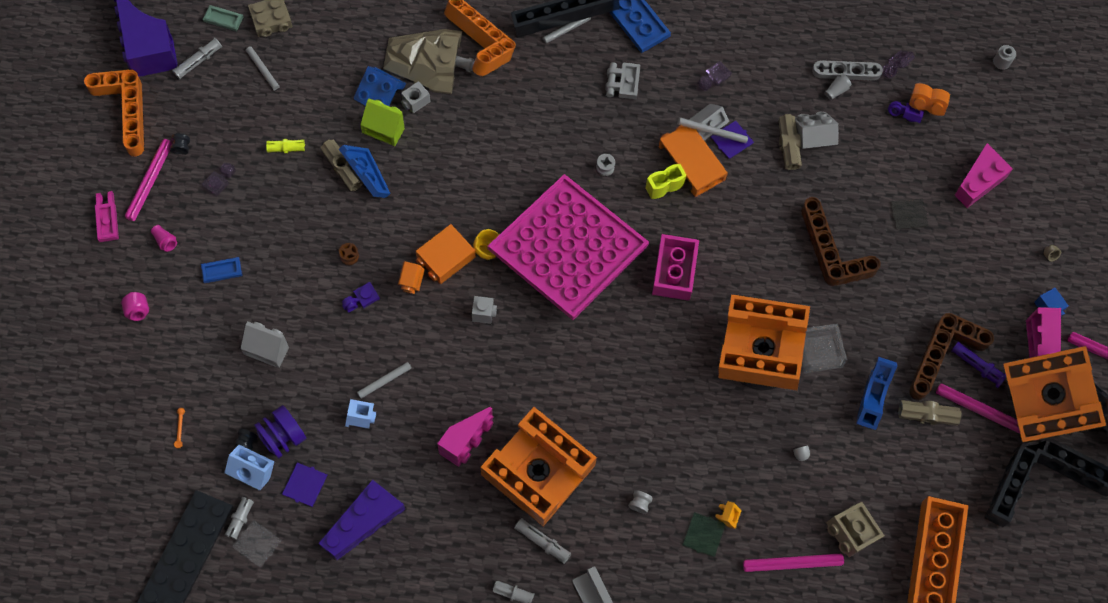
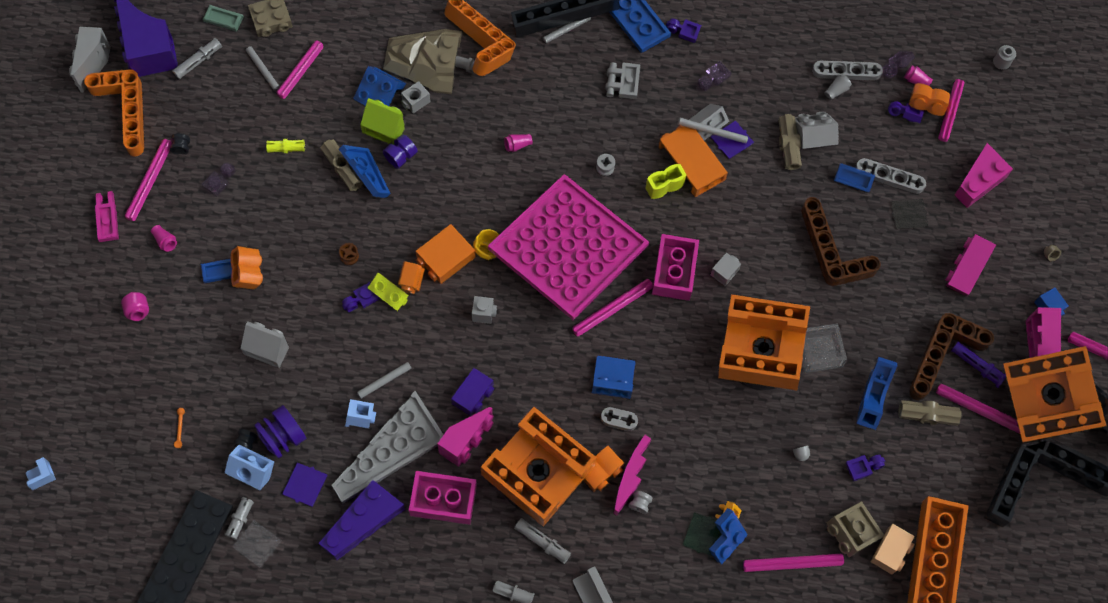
(40, 475): none -> light blue panel
(89, 55): none -> light grey slope
(246, 268): none -> orange brick
(300, 69): none -> dark pink axle
(388, 291): none -> neon yellow hinge
(398, 443): none -> light grey wing
(402, 149): none -> dark purple wheel
(443, 497): none -> dark pink brick
(472, 392): none -> dark purple brick
(517, 141): none -> dark pink cone
(606, 466): none -> orange brick
(612, 307): none -> dark pink axle
(613, 377): none -> blue bracket
(617, 423): none -> light grey beam
(629, 480): none -> dark pink slope
(688, 31): none -> dark purple plate
(726, 269): none -> light grey brick
(731, 537): none -> blue plate
(854, 177): none -> blue tile
(860, 467): none -> dark purple plate
(891, 172): none -> light grey beam
(893, 549): none -> light nougat brick
(916, 75): none -> dark pink cone
(951, 110): none -> dark pink axle
(969, 264): none -> dark pink wedge

